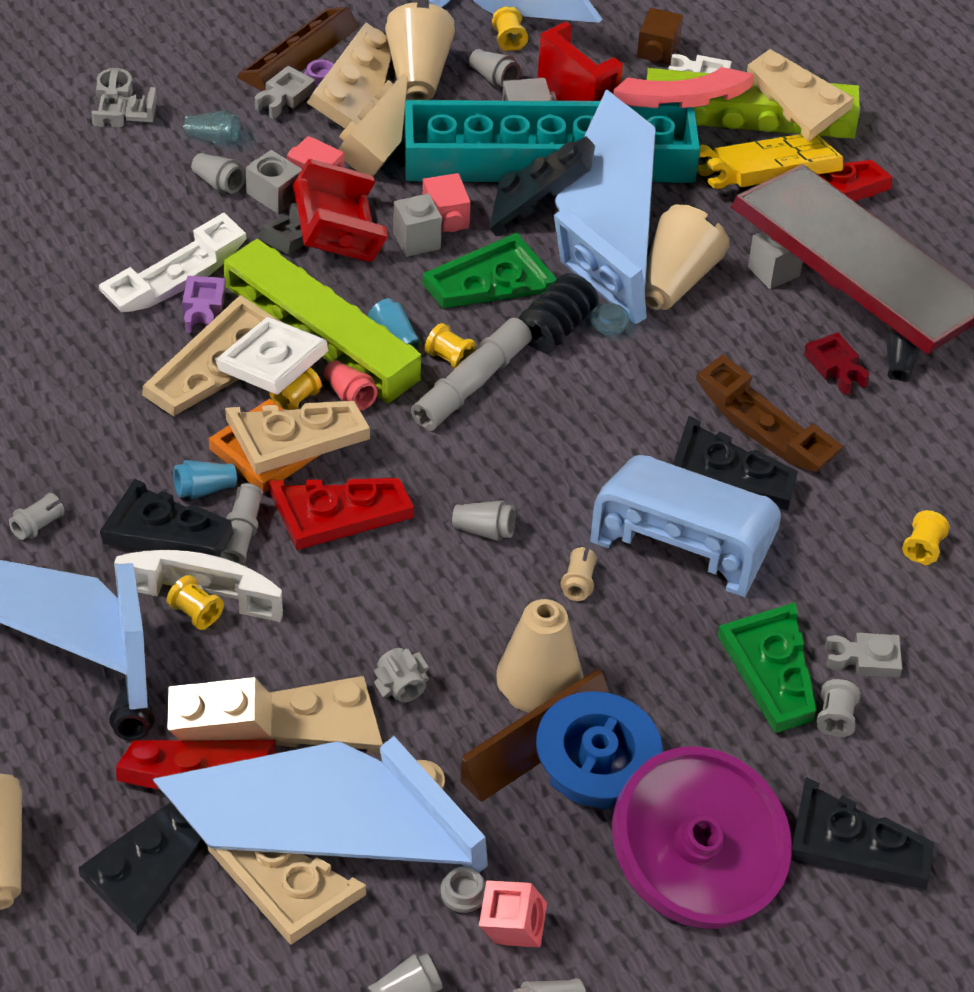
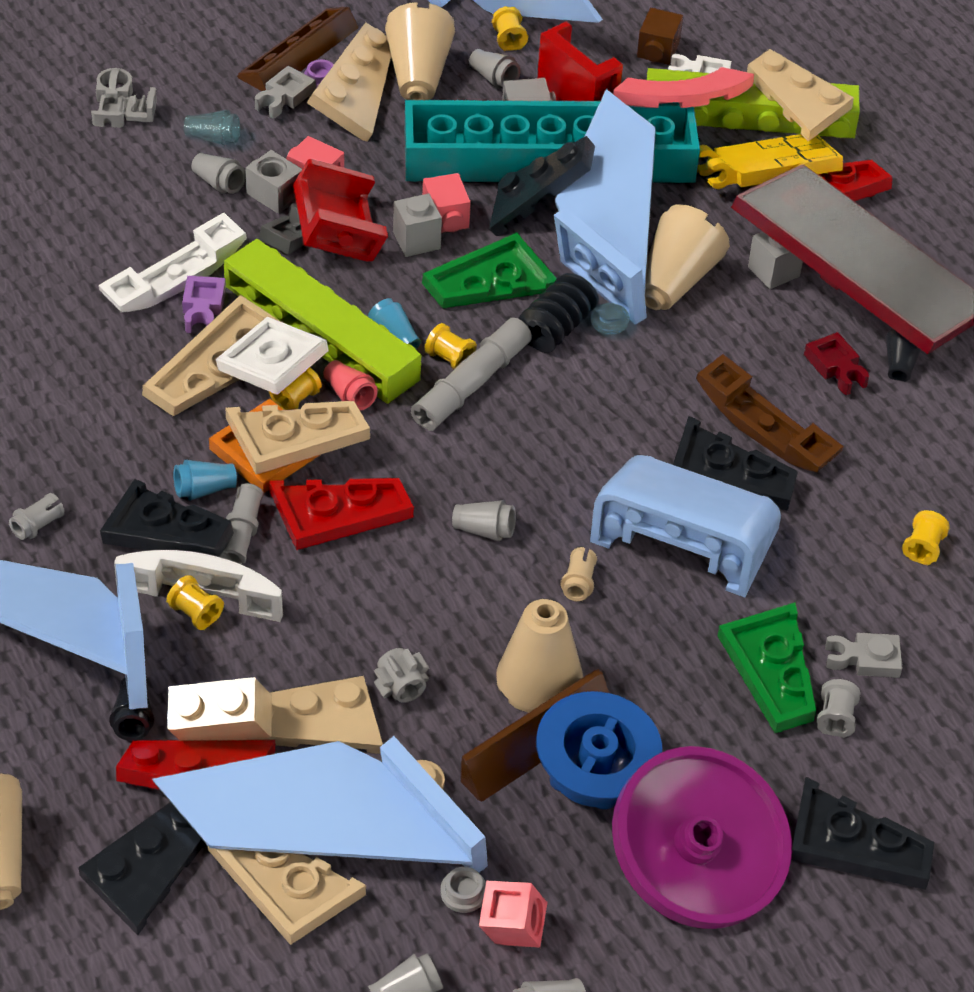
(379, 131): tan slope -> none

